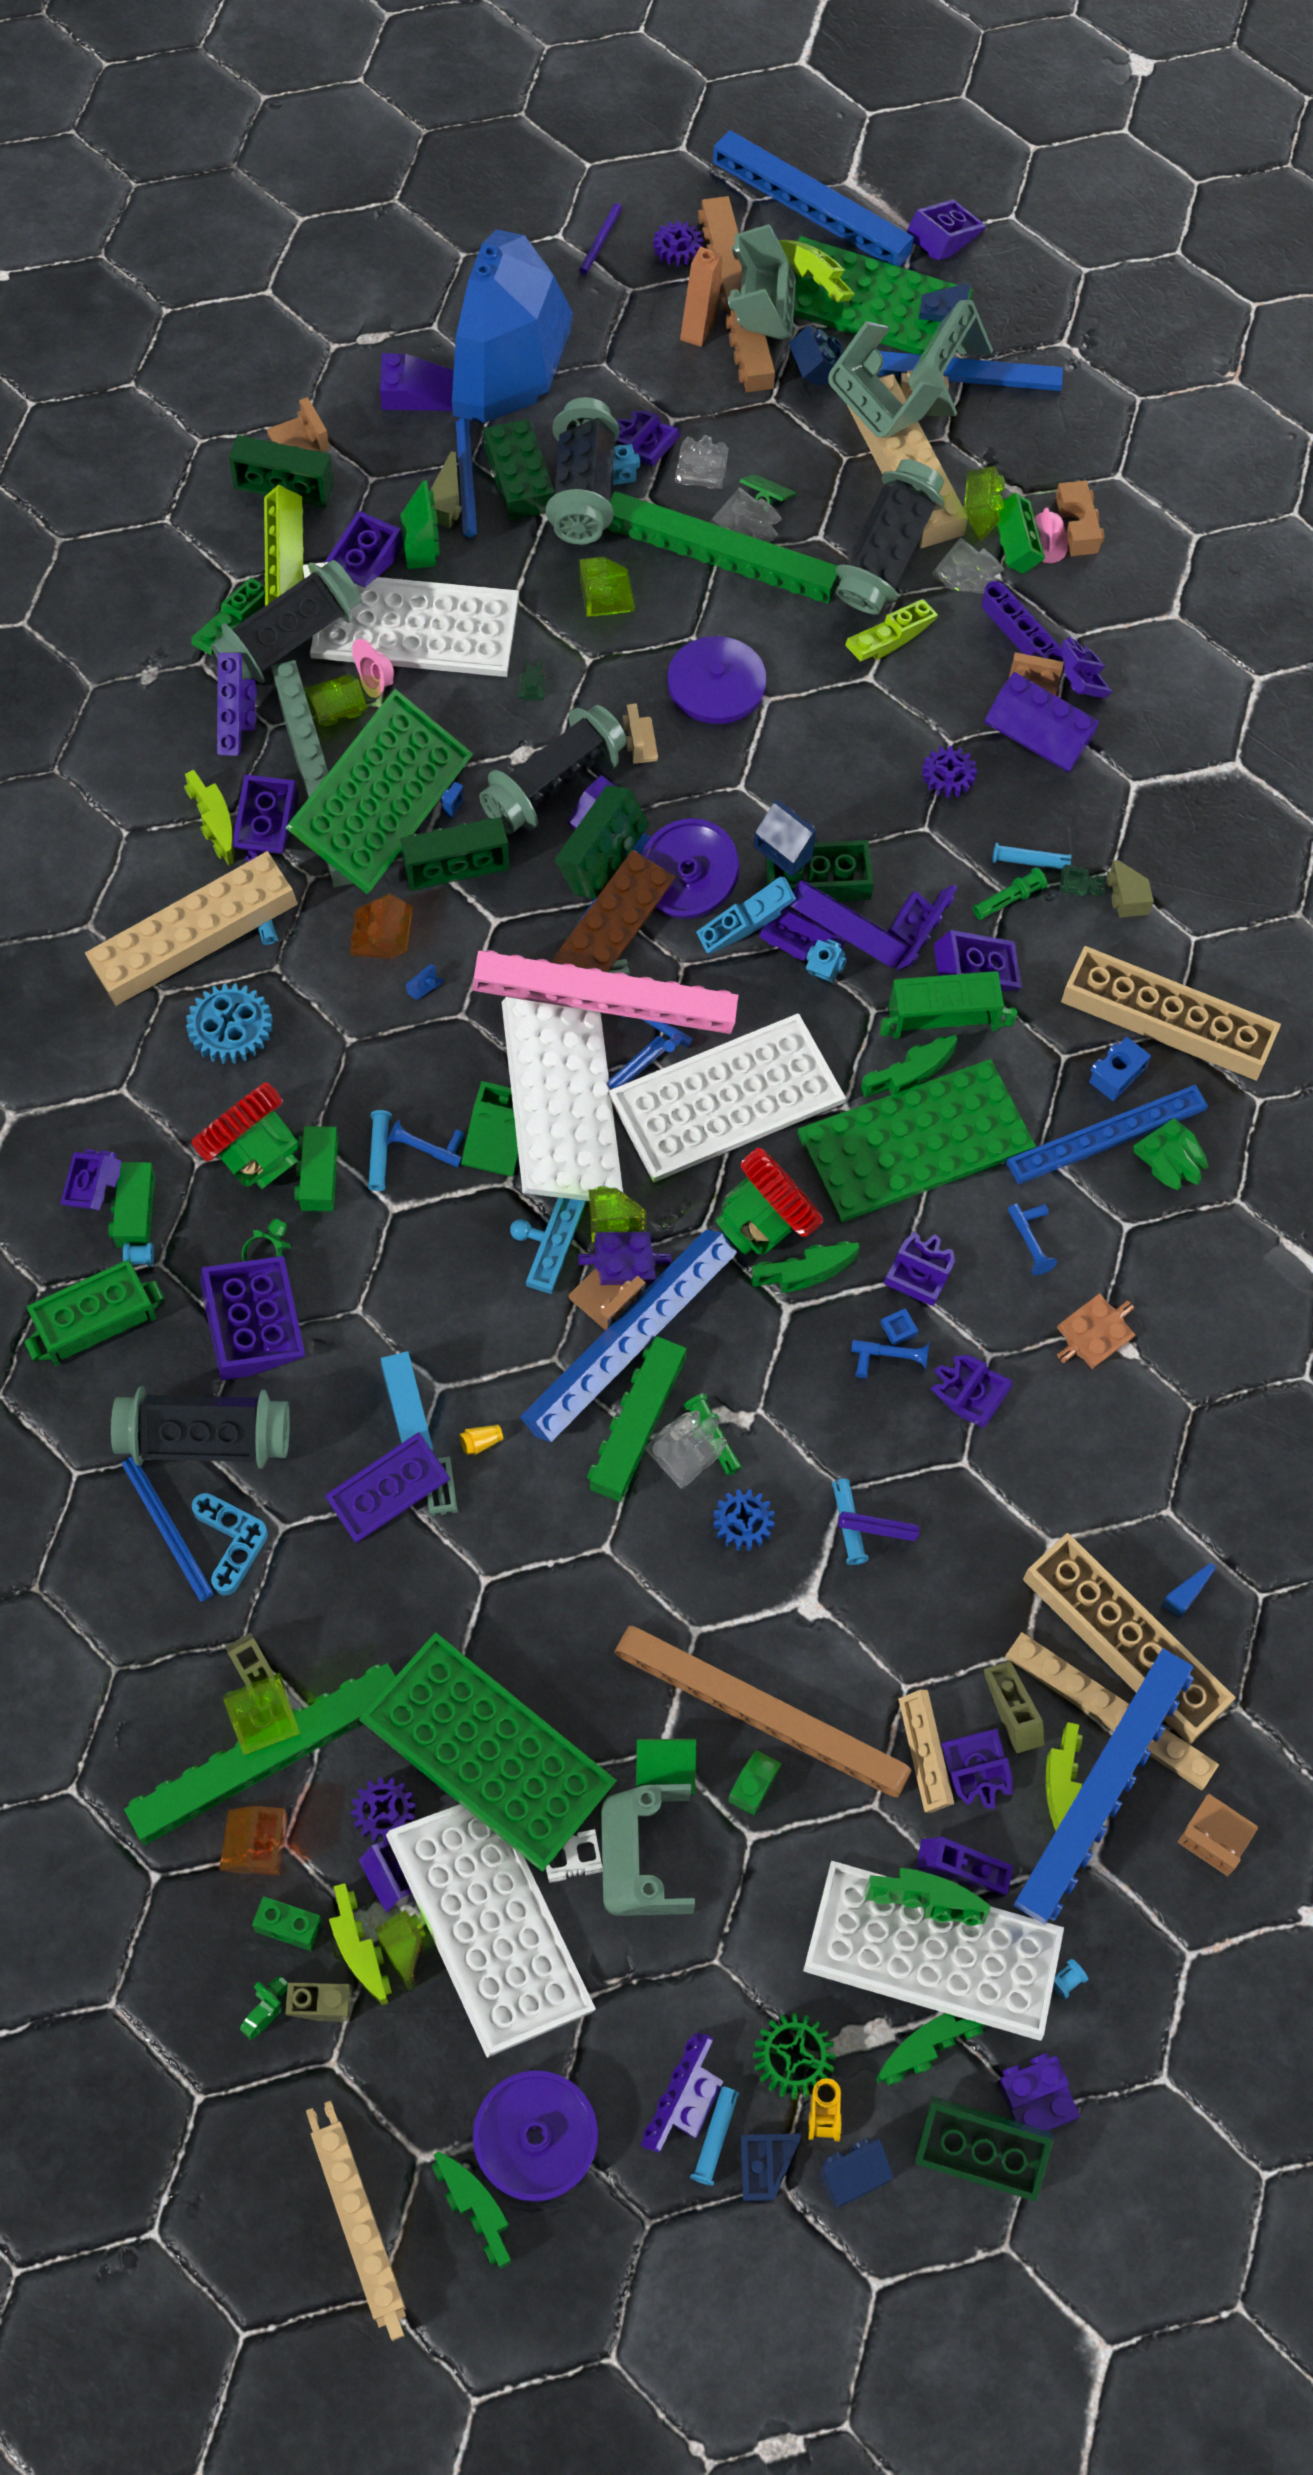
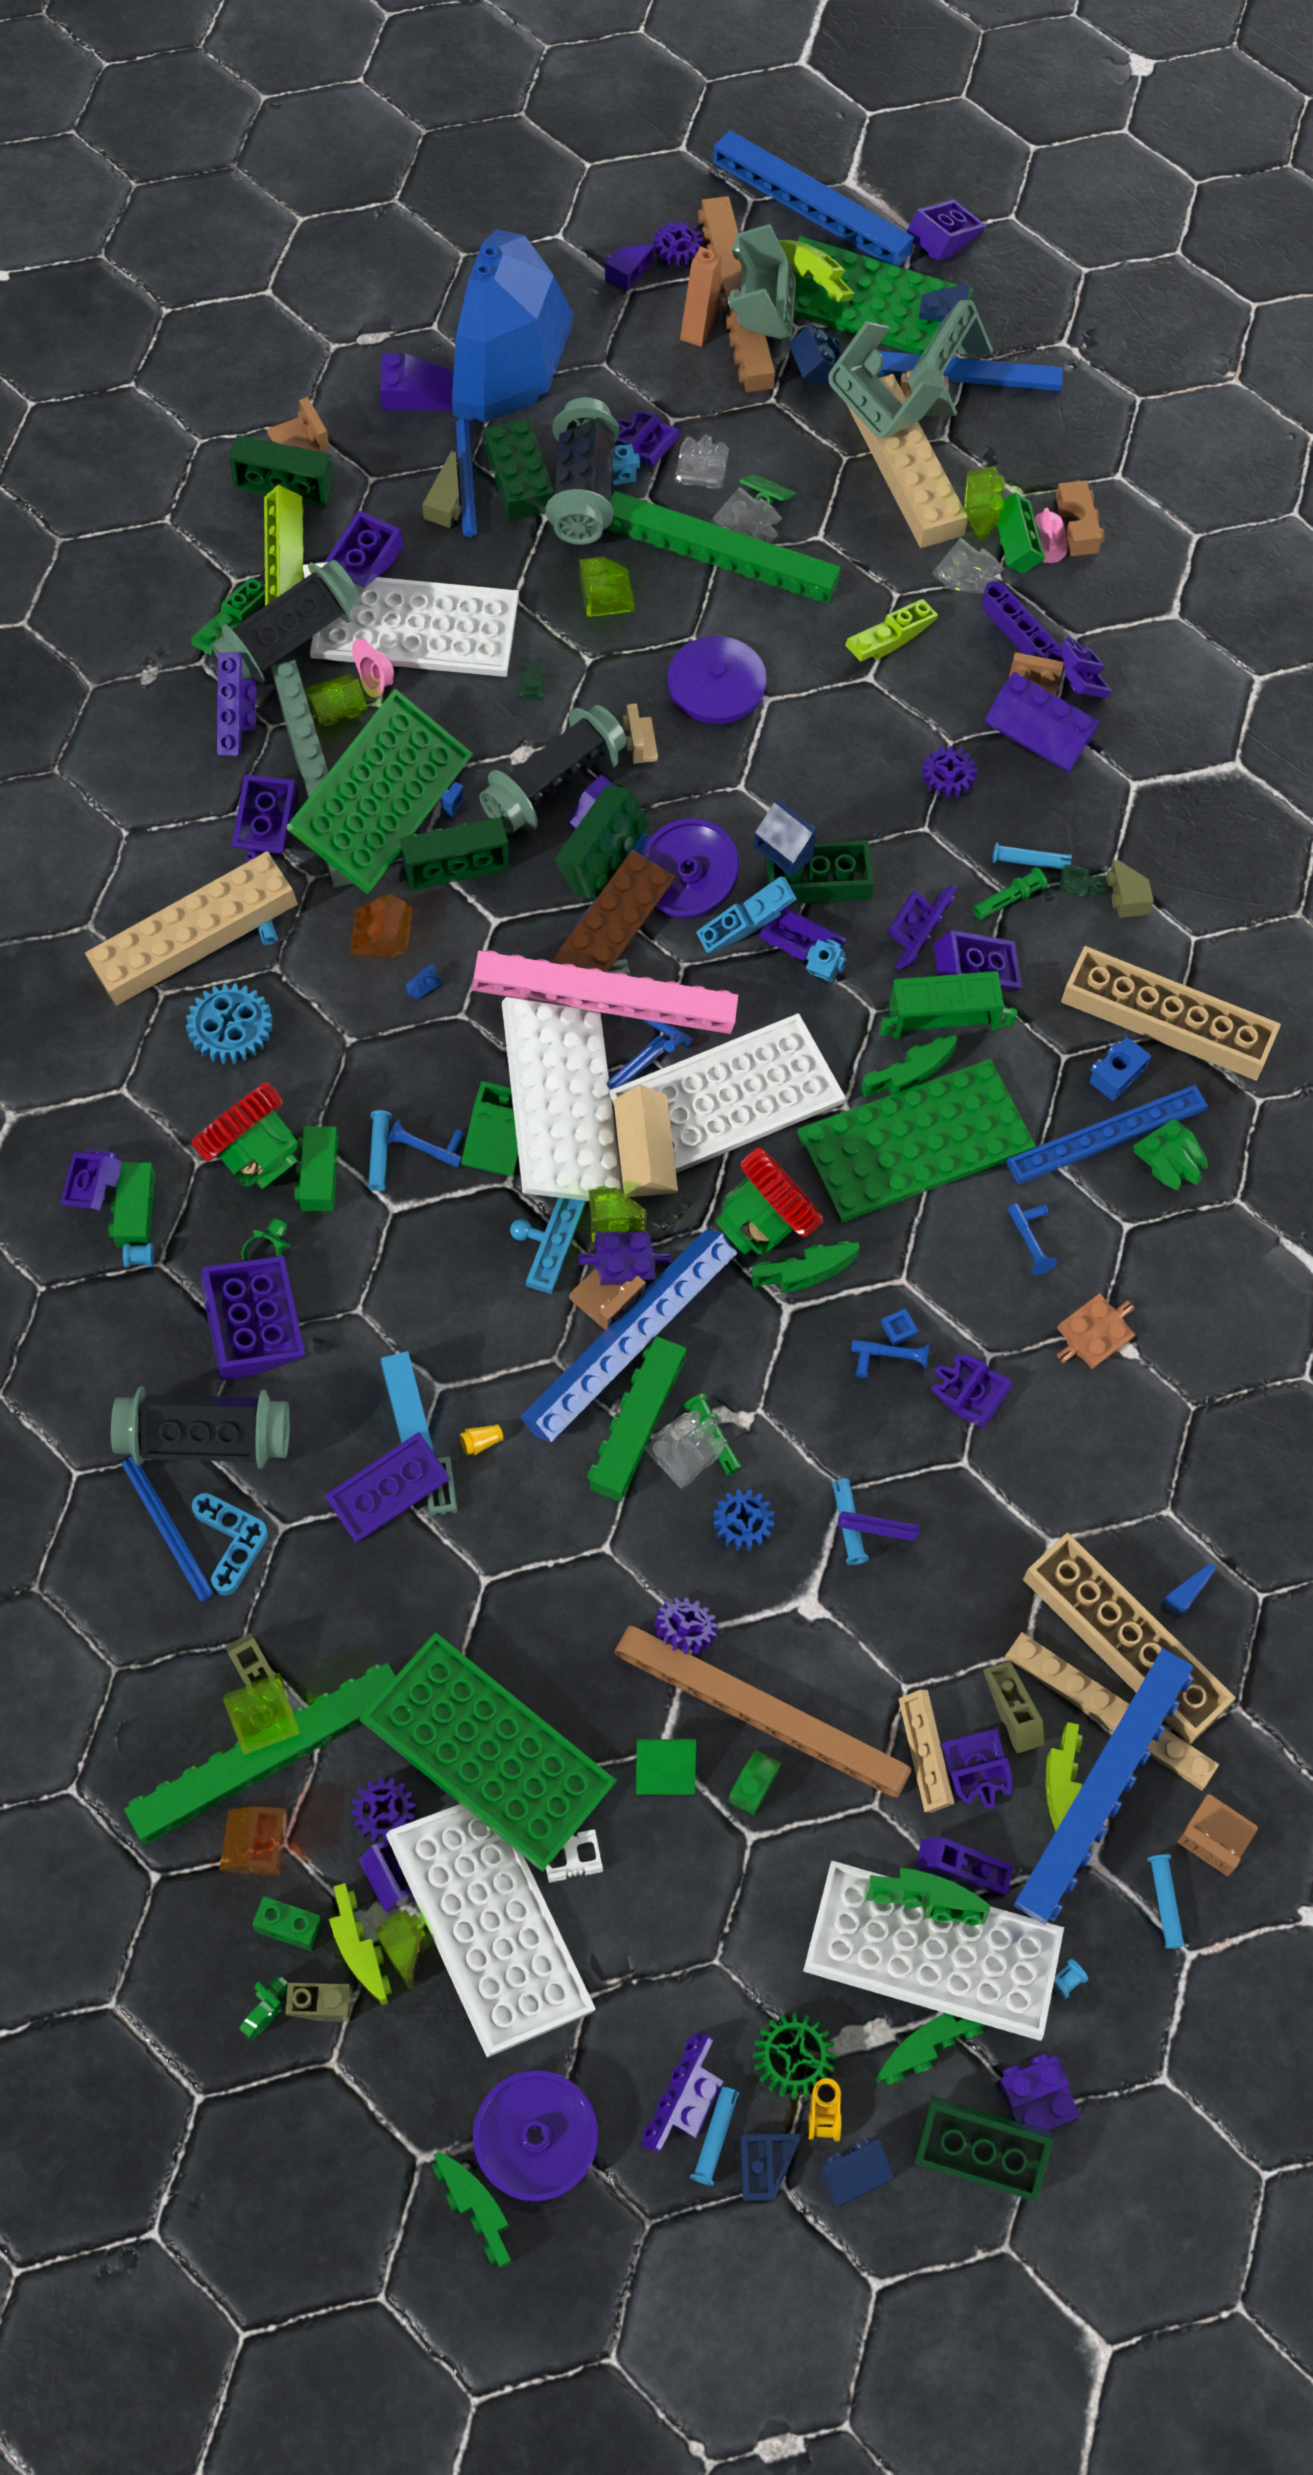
(91, 1312): green container -> none
(214, 815): lime slope -> none
(358, 2222): tan hinge -> none
(420, 529): green slope -> none
(601, 237): dark purple bar -> none
(623, 1887): sand green windscreen -> none
(628, 265): none -> dark purple slope
(645, 1143): none -> tan slope
(686, 1625): none -> dark purple gear
(848, 924): dark purple beam -> none
(889, 536): brick -> none
(921, 1268): dark purple plate -> none
(1167, 1901): none -> dark azure pin

